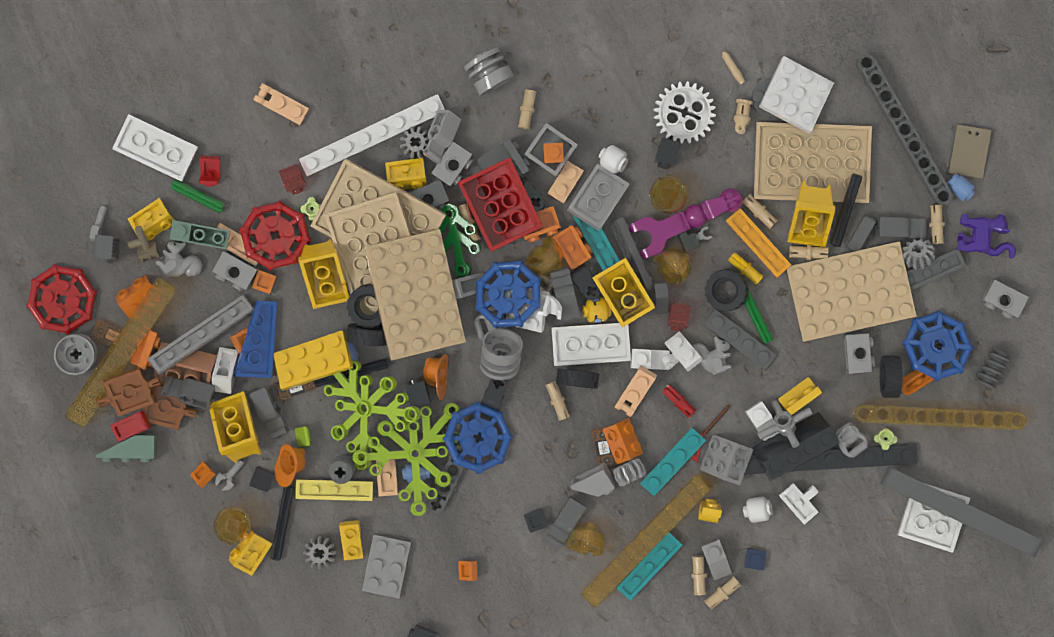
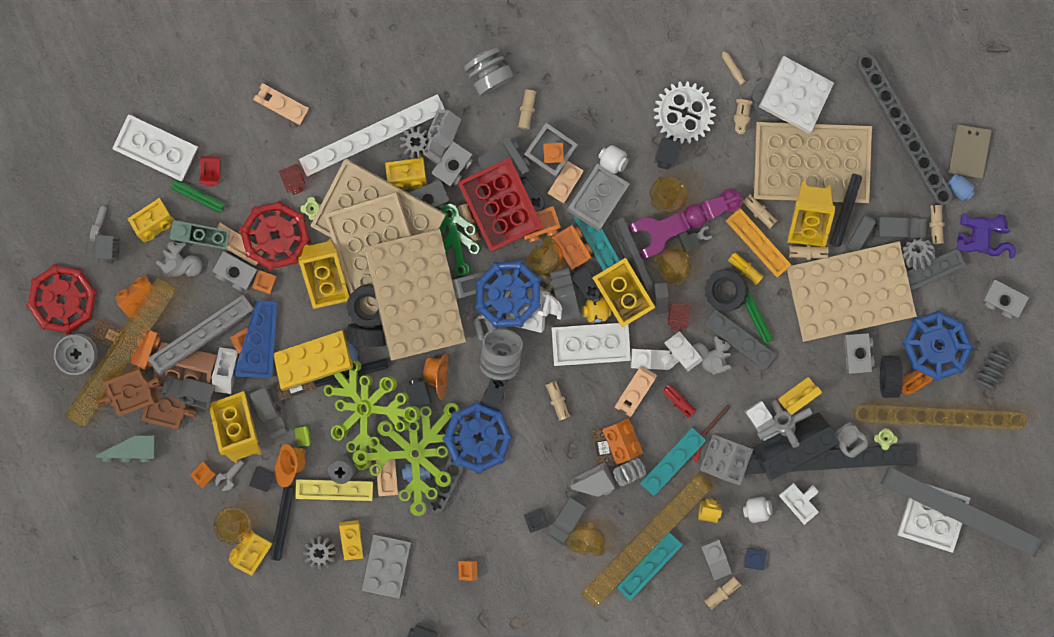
(130, 426): red tile -> none
(145, 249): dark tan arm -> none
(577, 378): black tyre -> none
(698, 575): tan pin -> none

